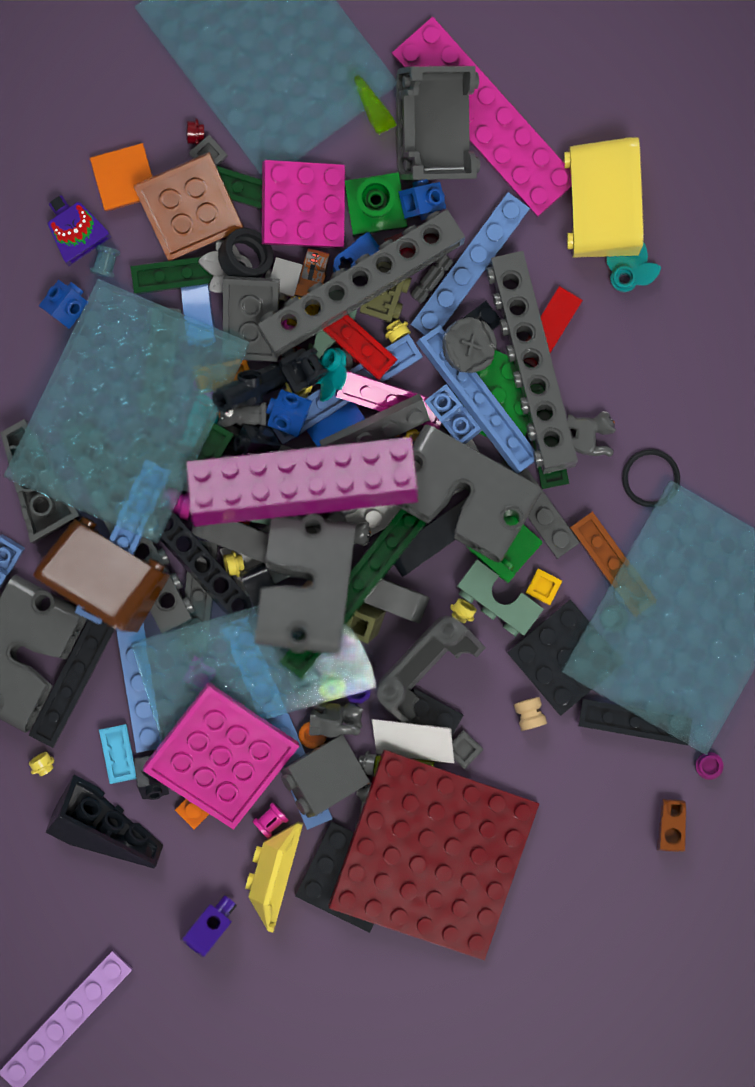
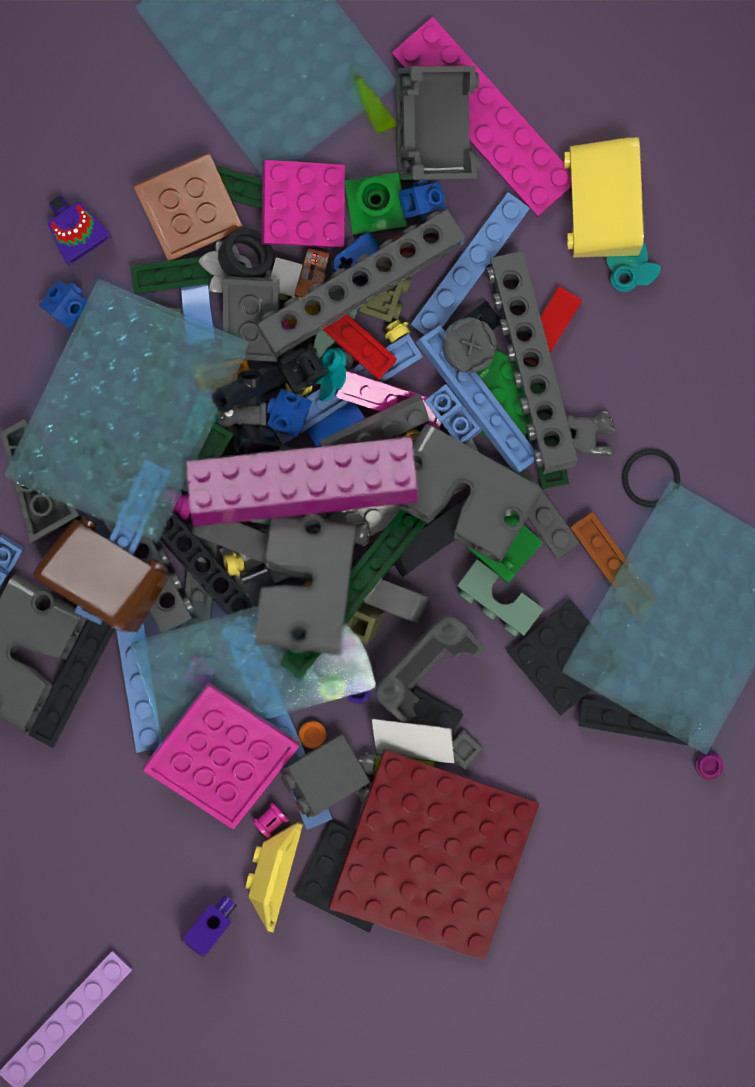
(41, 764): light yellow plate -> none
(94, 824): black wedge -> none
(105, 261): clear light blue bush -> none
(118, 173): orange tile -> none
(118, 753): medium azure plate -> none
(147, 785): black bracket -> none
(191, 813): orange plate -> none
(195, 132): dark red plate -> none
(209, 145): dark grey plate -> none
(329, 719): dark grey animal -> none
(431, 279): dark grey axle -> none
(463, 611): light yellow plate -> none
(530, 713): tan wheel -> none
(543, 586): yellow tile -> none
(672, 826): dark orange leg -> none

